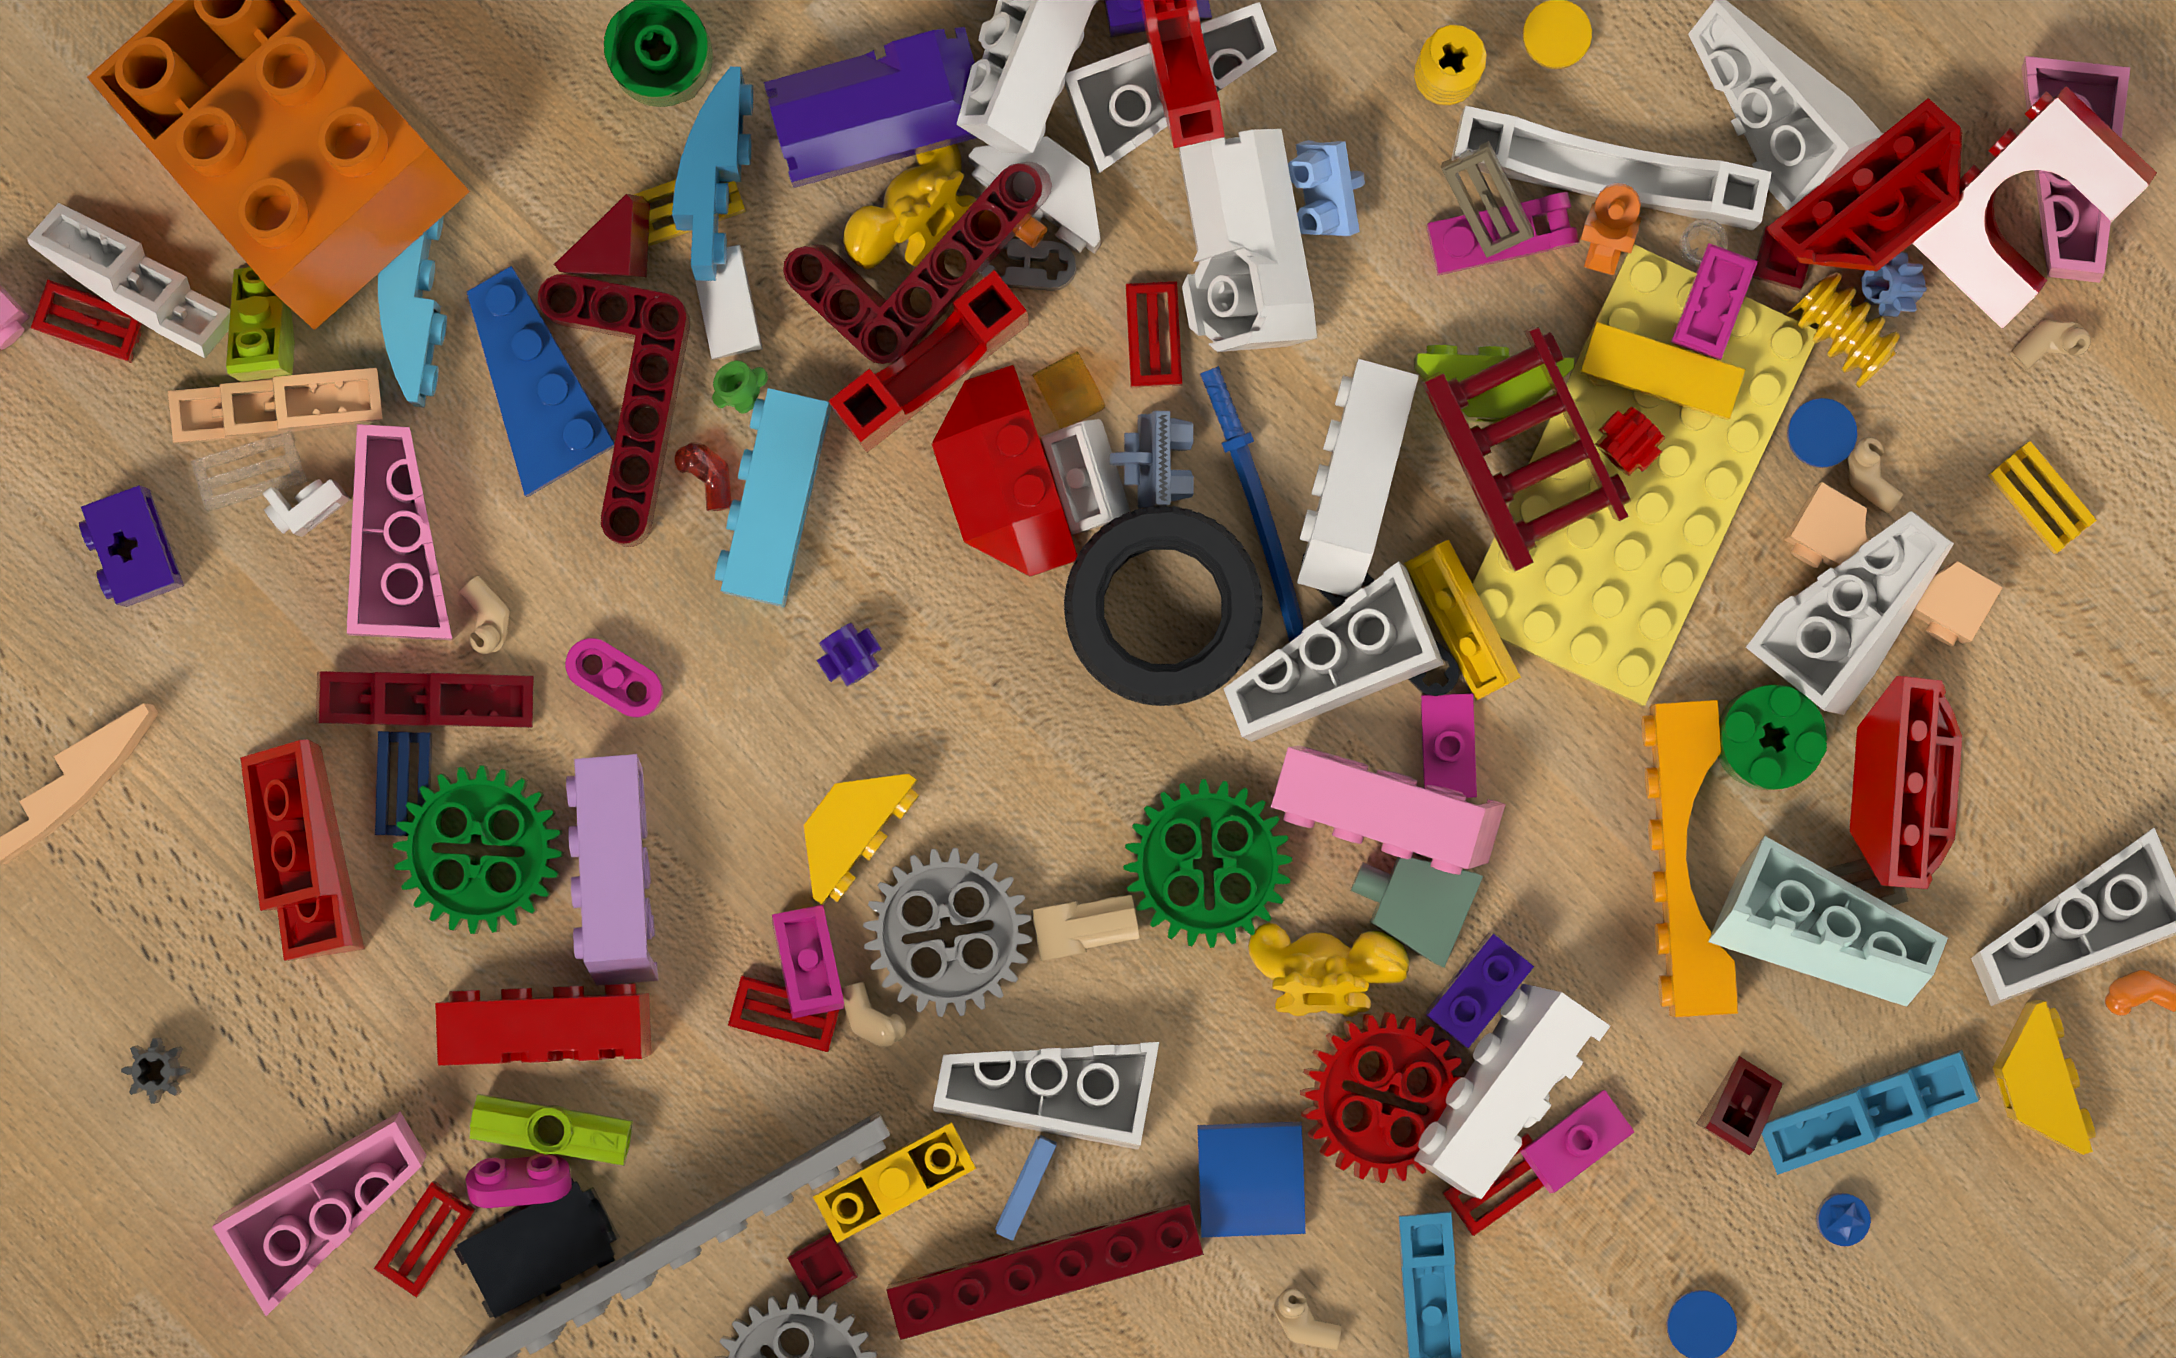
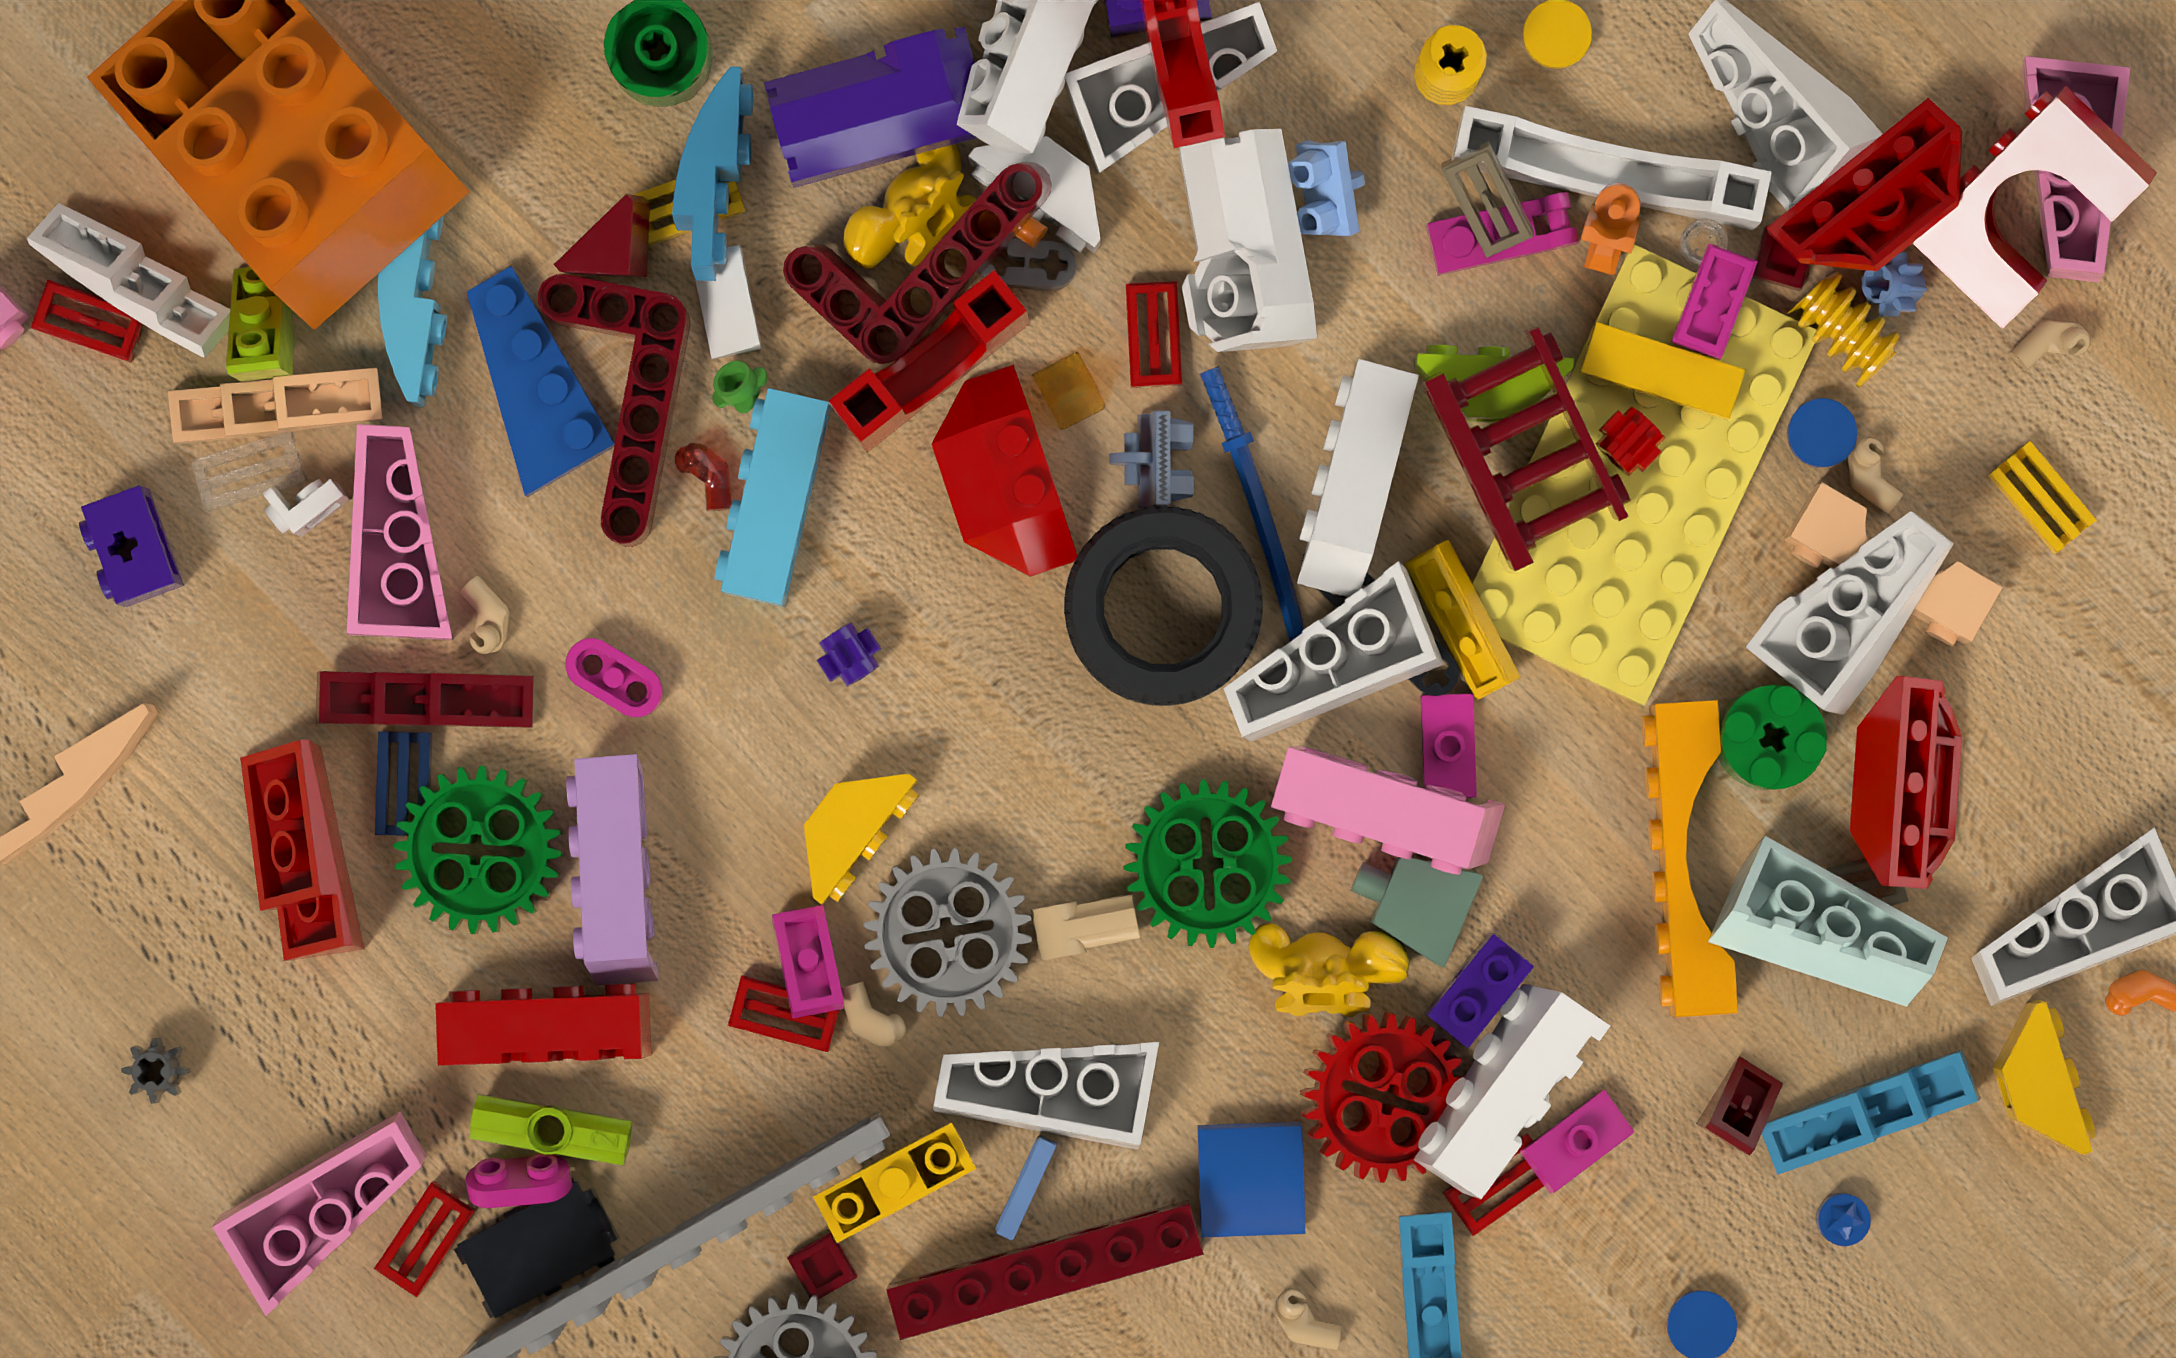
(1083, 477): white slope -> none

